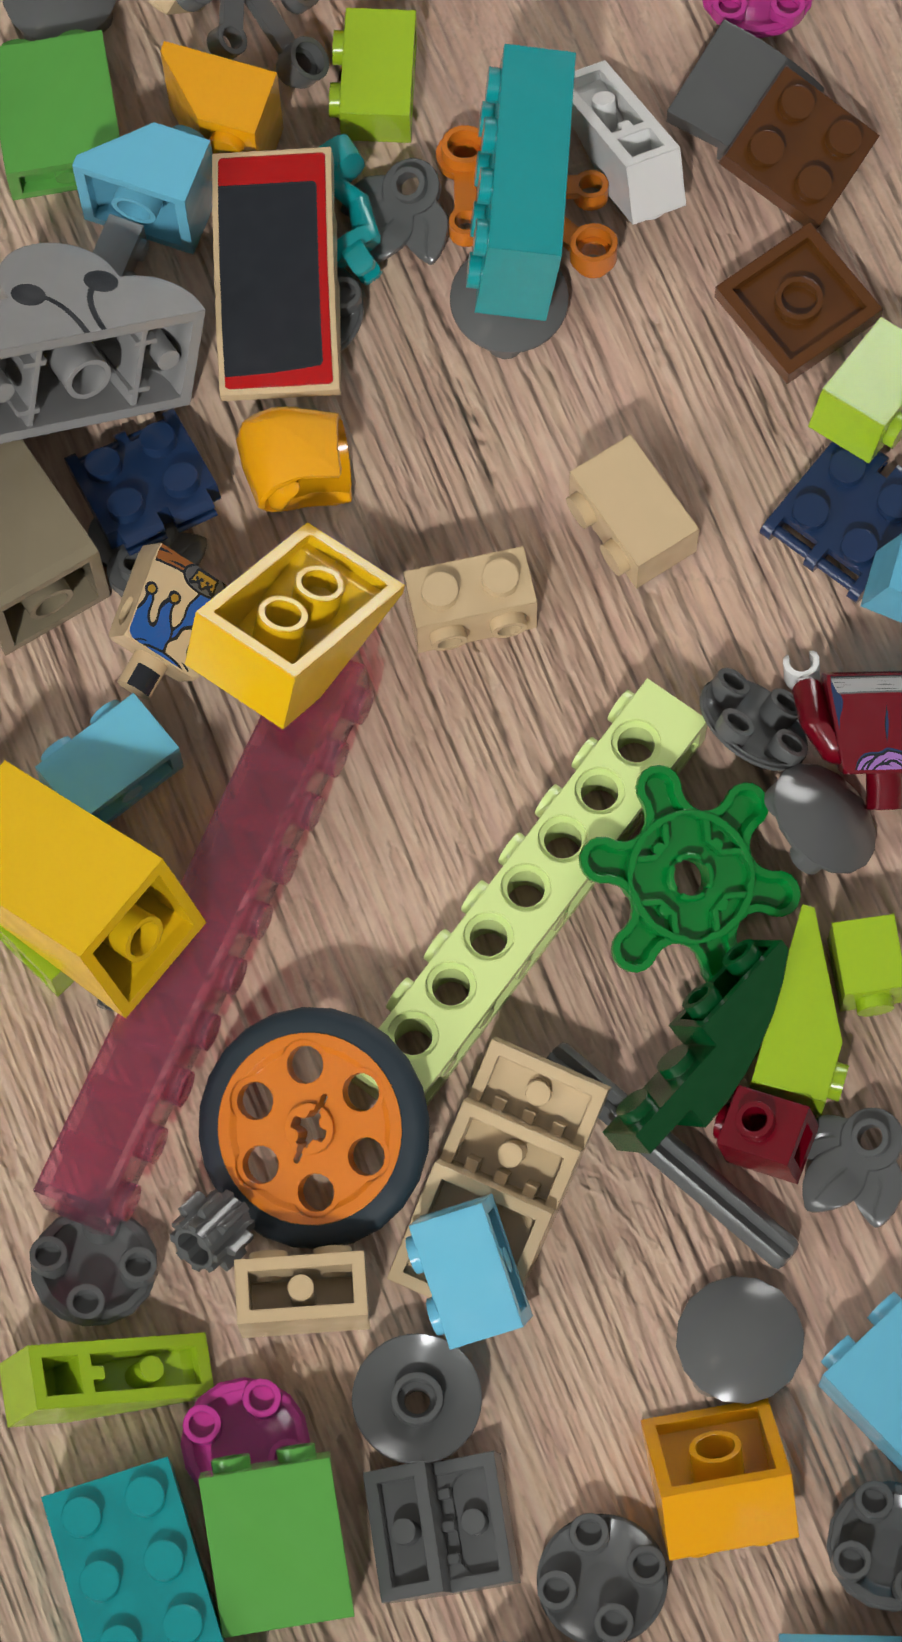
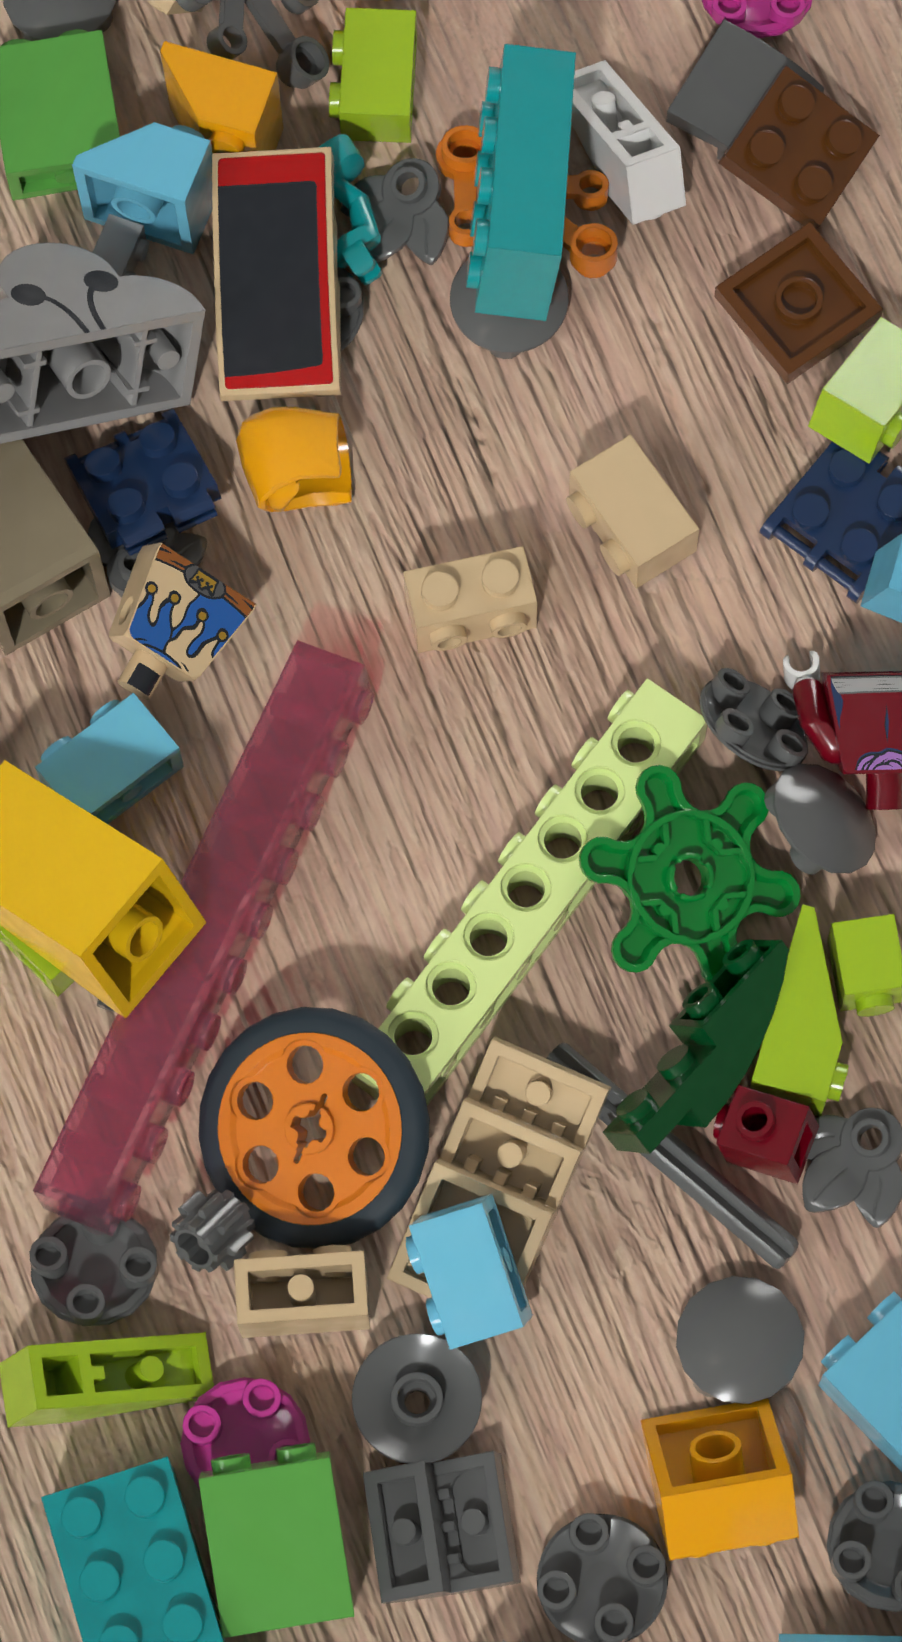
(290, 624): yellow slope -> none

